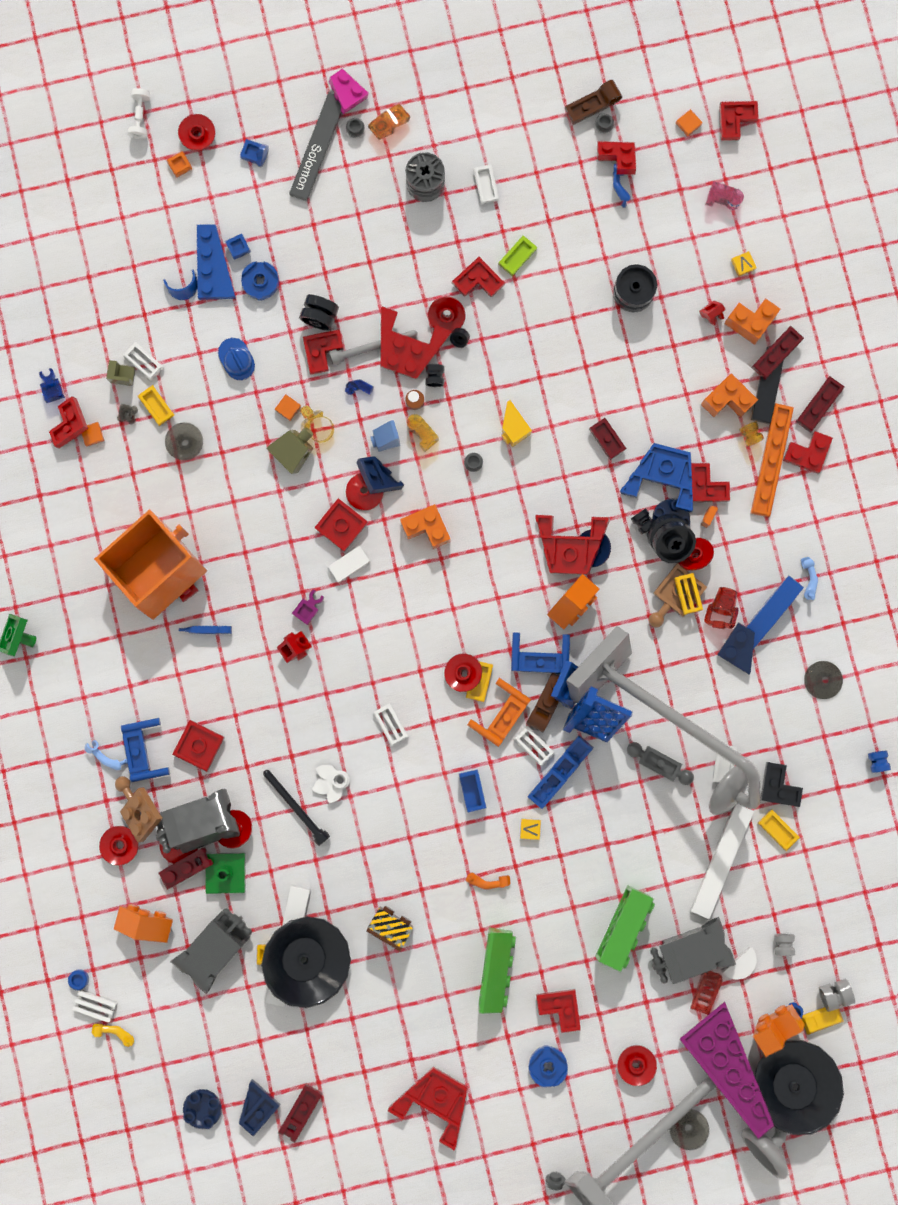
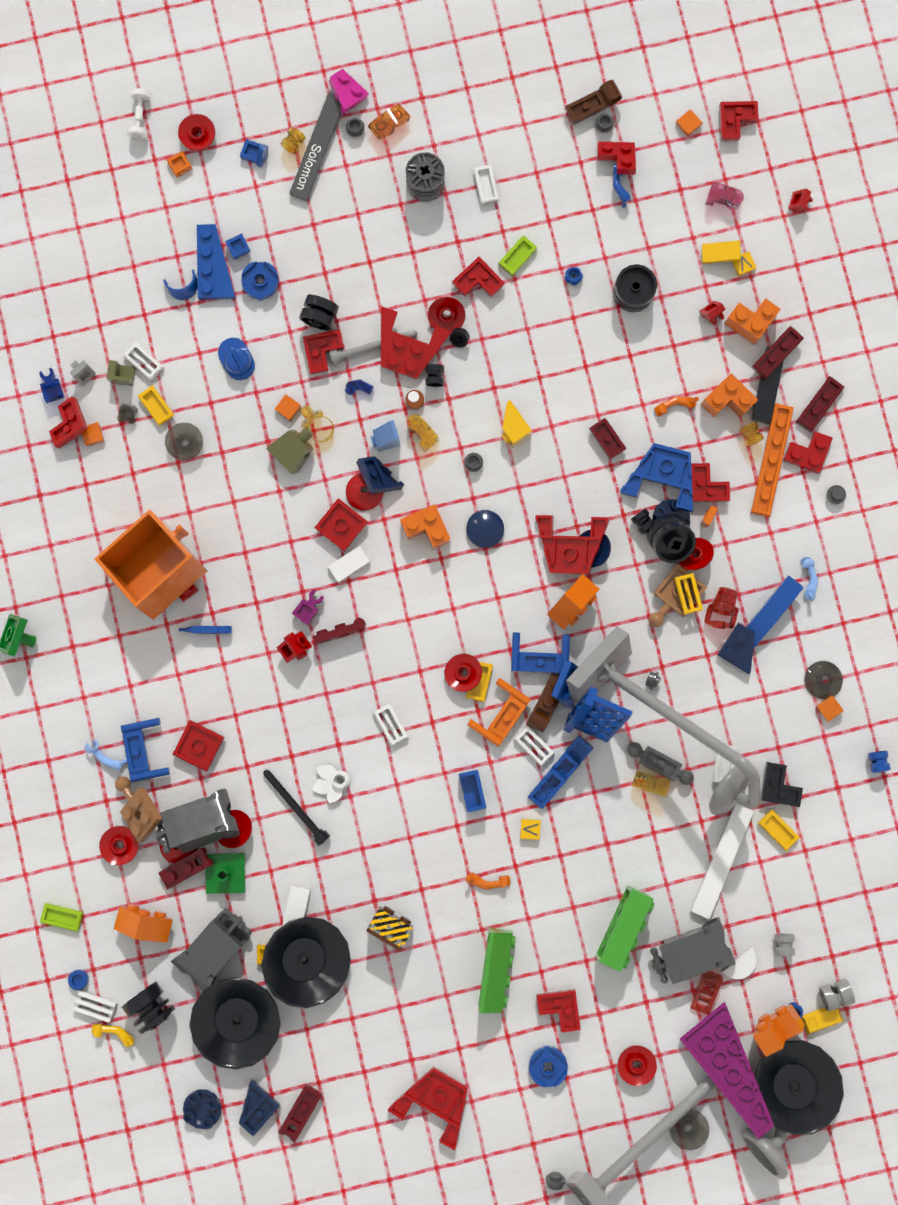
(61, 917): none -> lime tile
(81, 372): none -> light grey tile
(148, 1008): none -> black wheel
(232, 1043): none -> black dish
(293, 140): none -> clear yellow wheel
(339, 631): none -> dark red plate
(485, 528): none -> dark blue dish
(573, 271): none -> blue plate
(651, 783): none -> clear yellow leg
(653, 680): none -> dark grey plate
(688, 402): none -> orange piece
(721, 252): none -> yellow tile
(800, 200): none -> red tile
(829, 708): none -> orange tile
(836, 494): none -> dark grey plate

